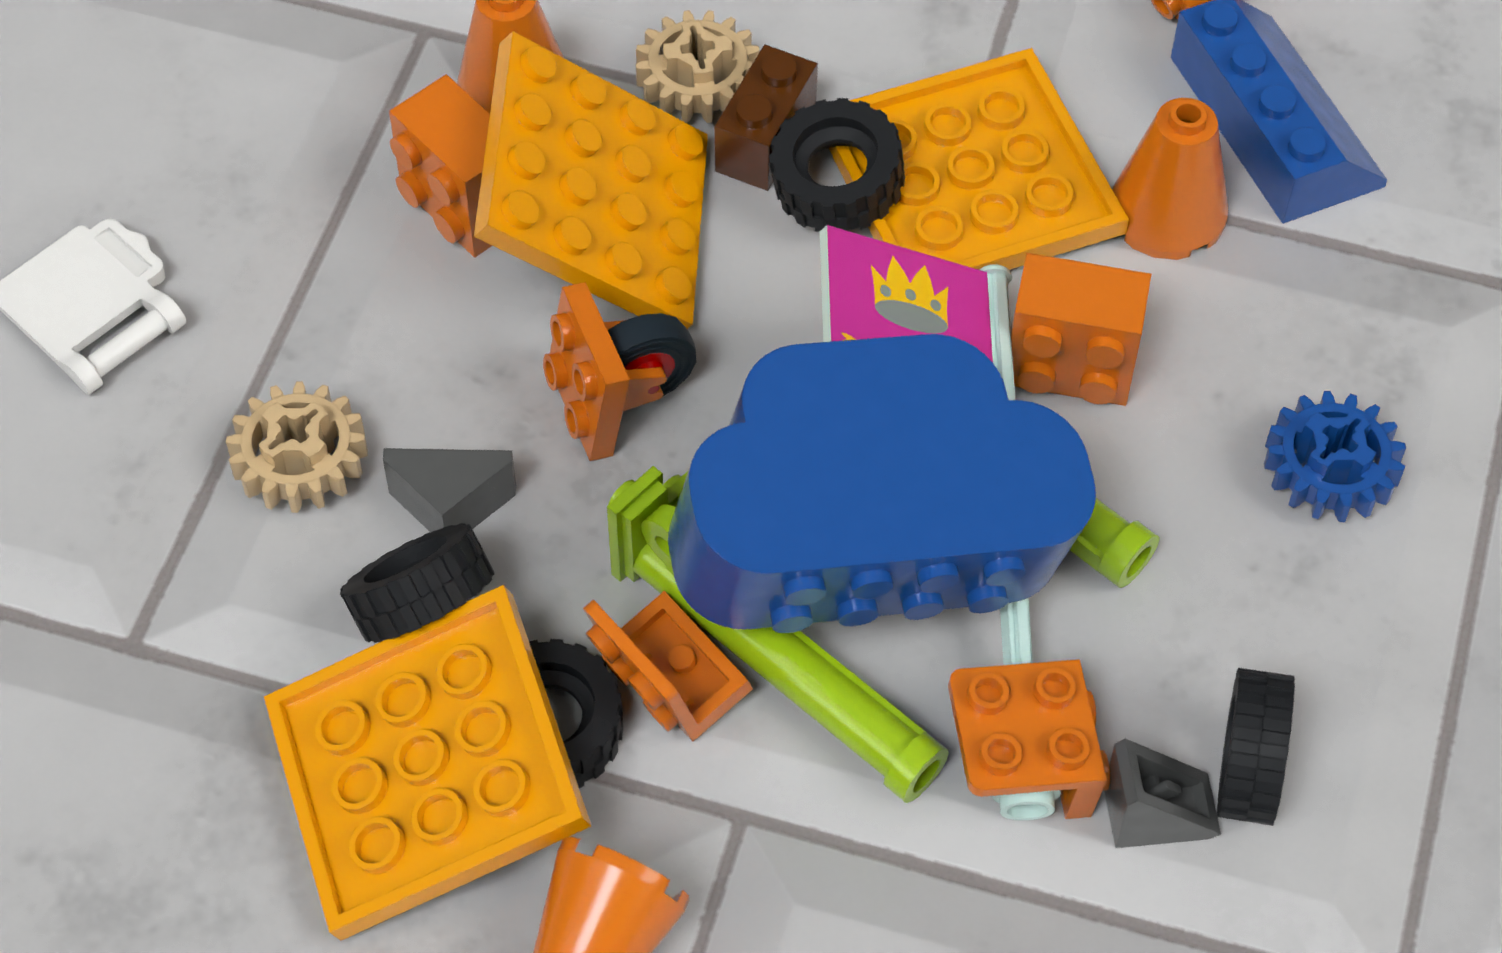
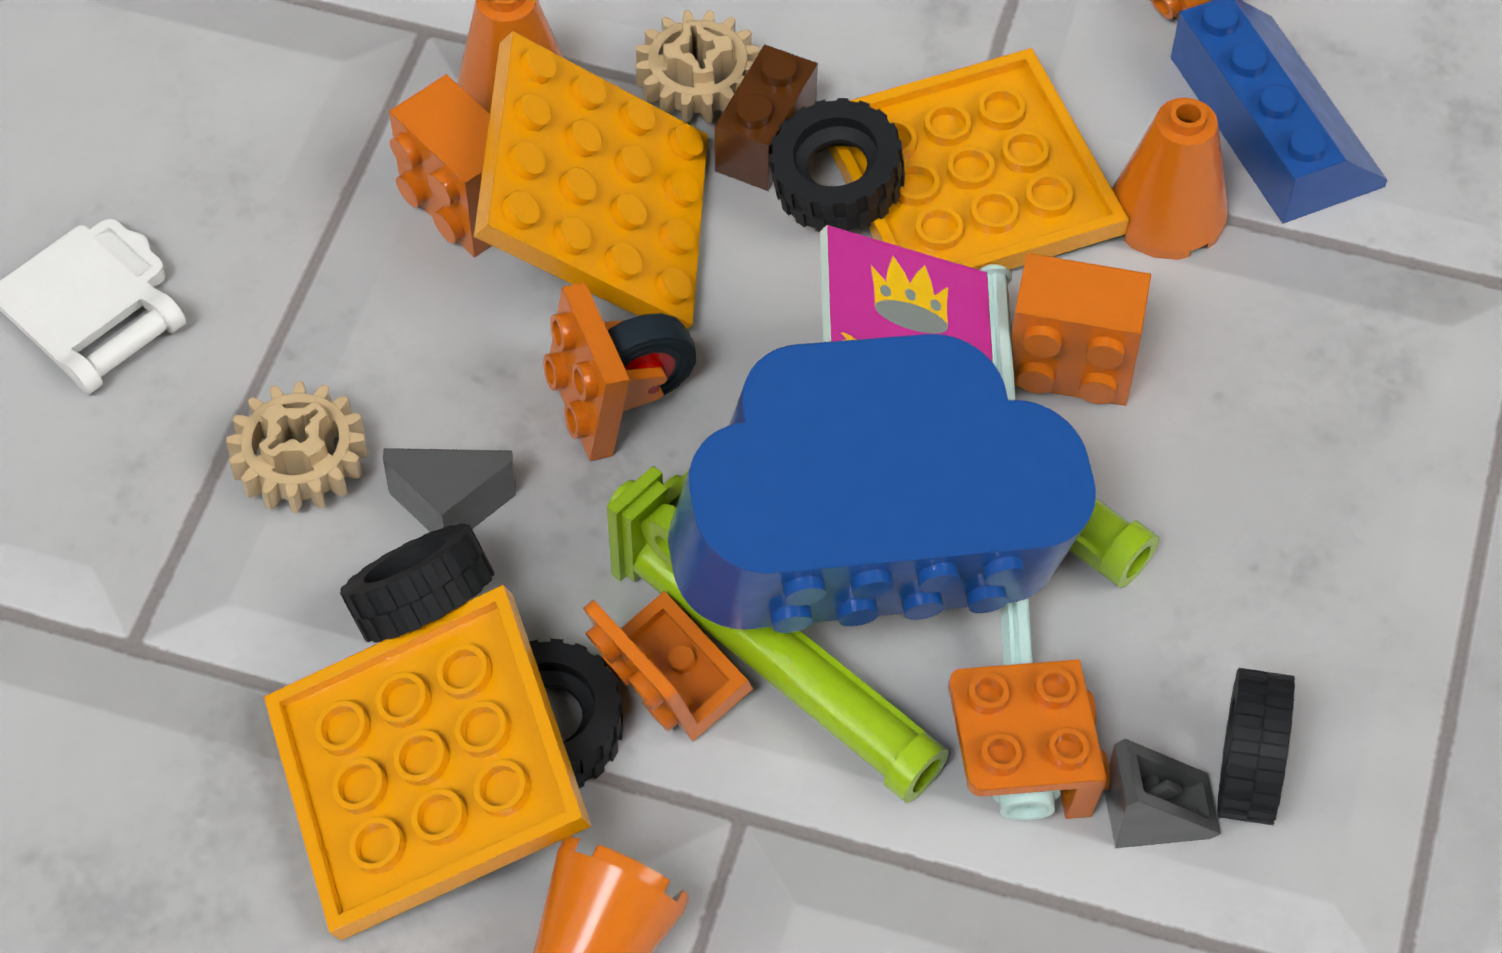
(1334, 456): blue gear -> none

